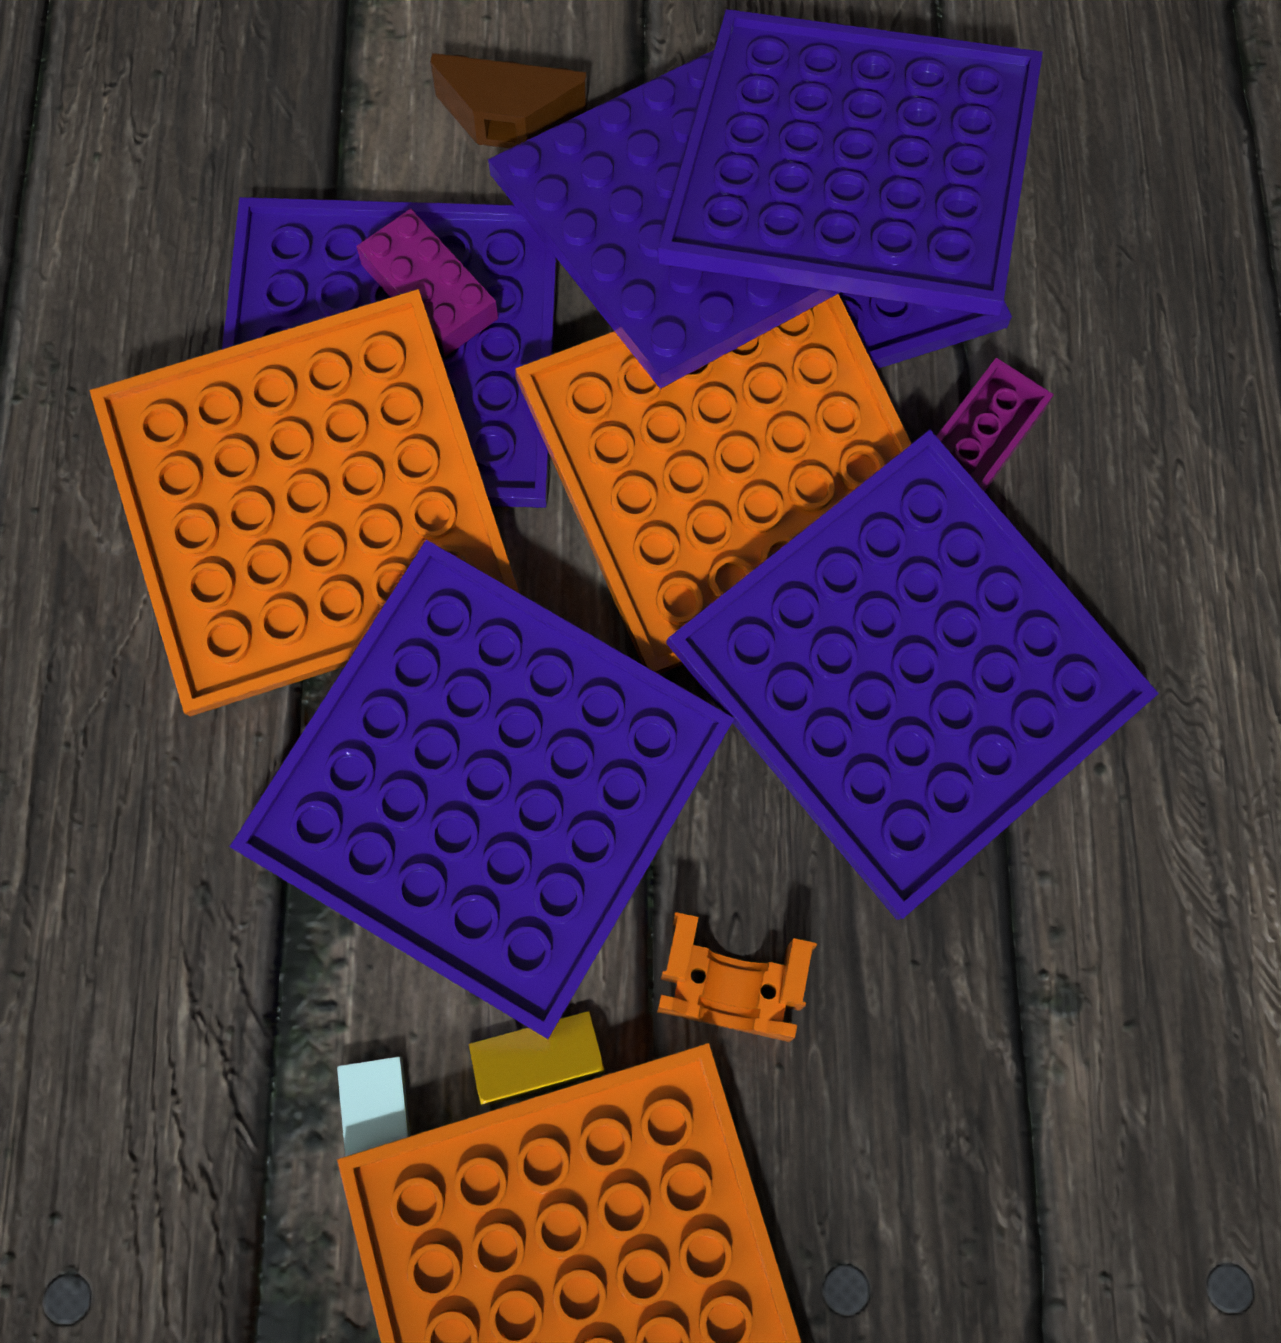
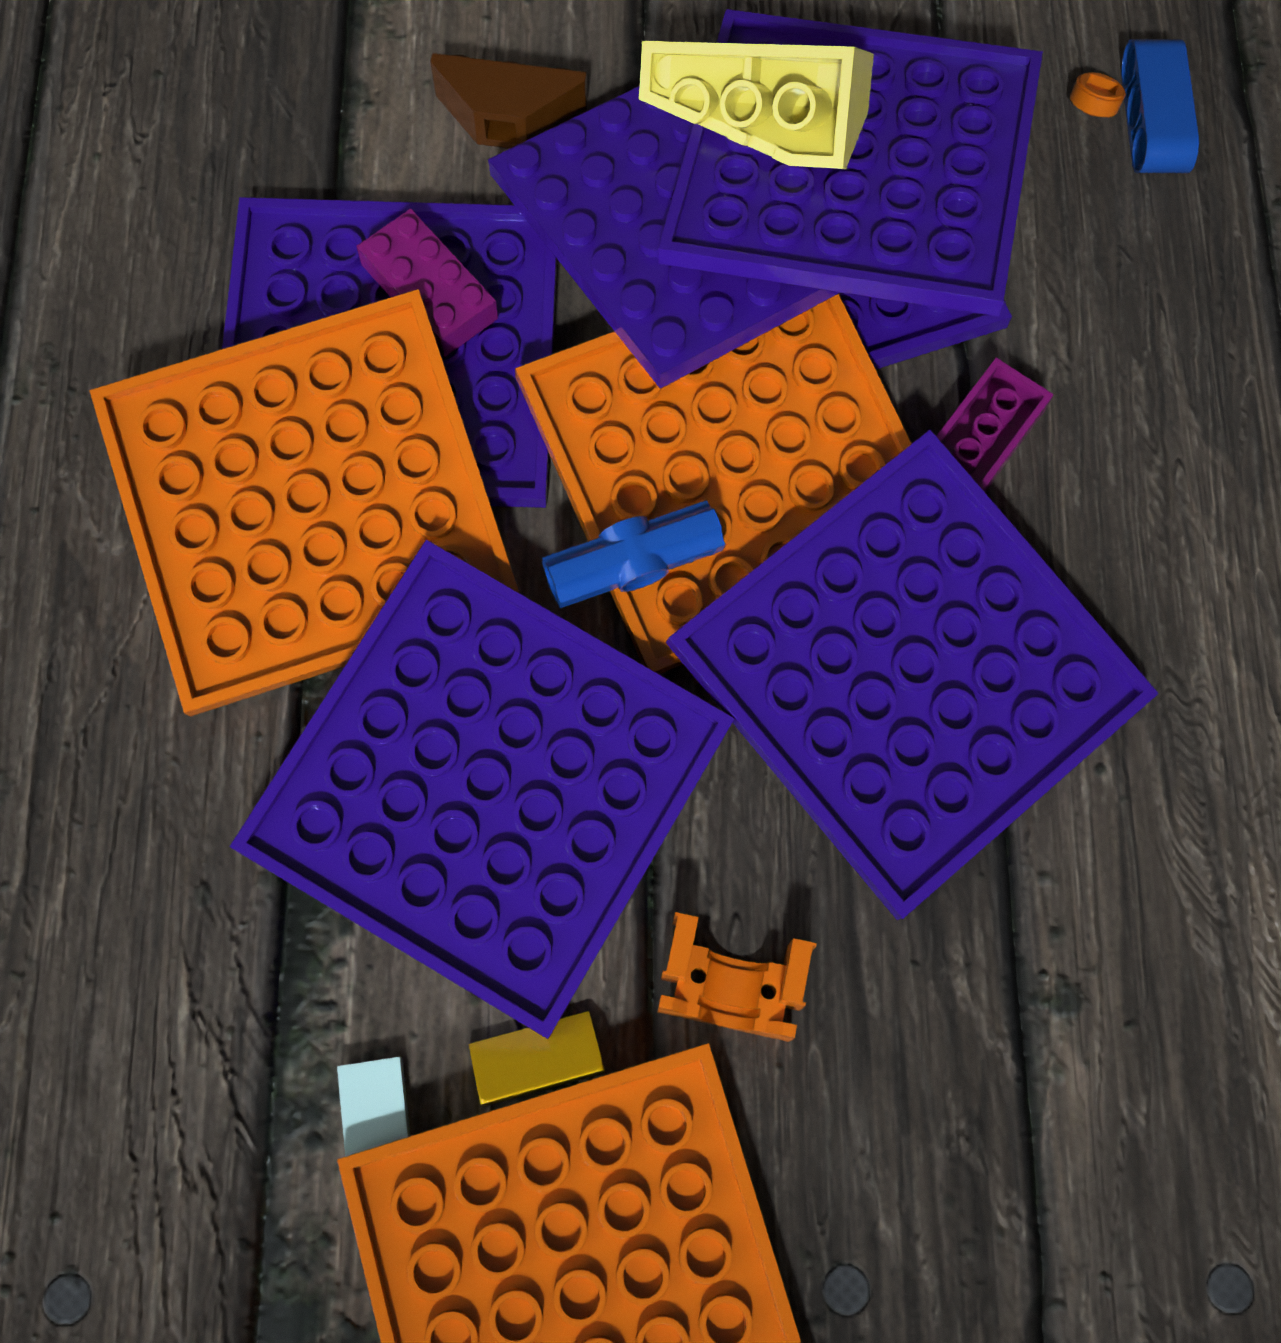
(633, 553): none -> blue piece
(778, 99): none -> light yellow wedge
(1097, 94): none -> orange tile
(1159, 106): none -> blue beam

